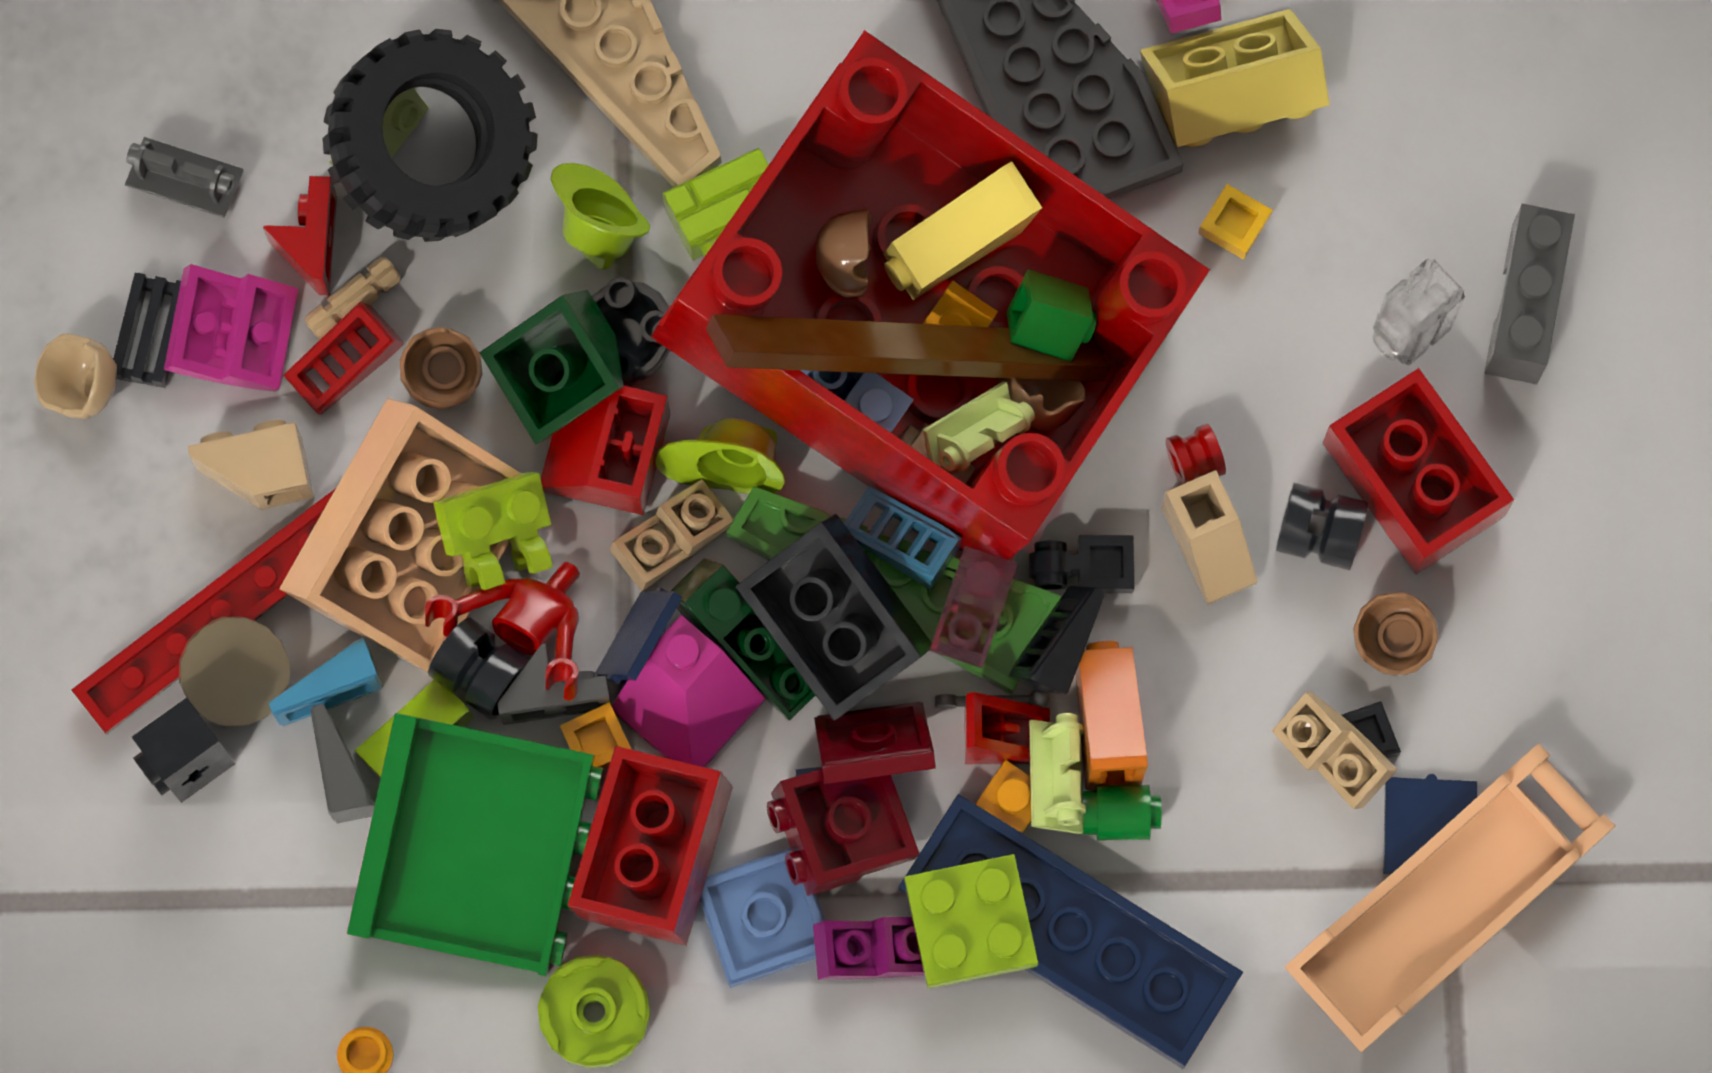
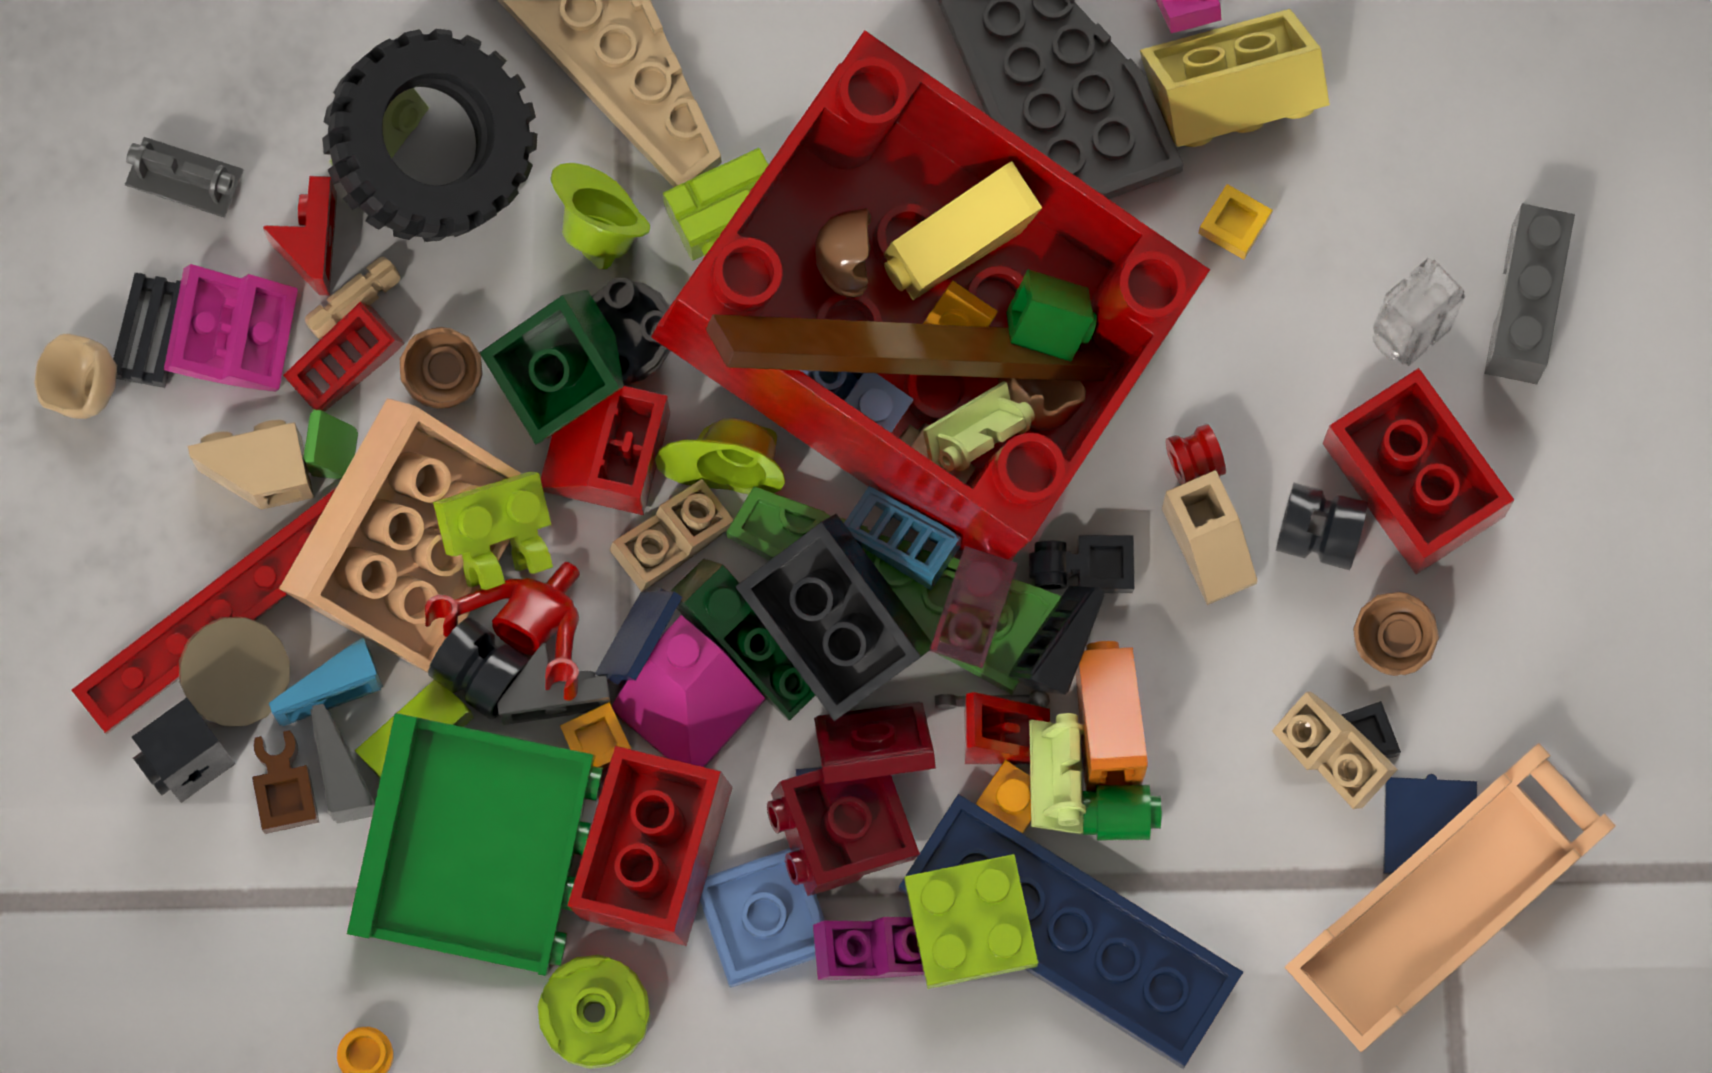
(284, 793): none -> reddish brown plate
(329, 445): none -> bright green slope

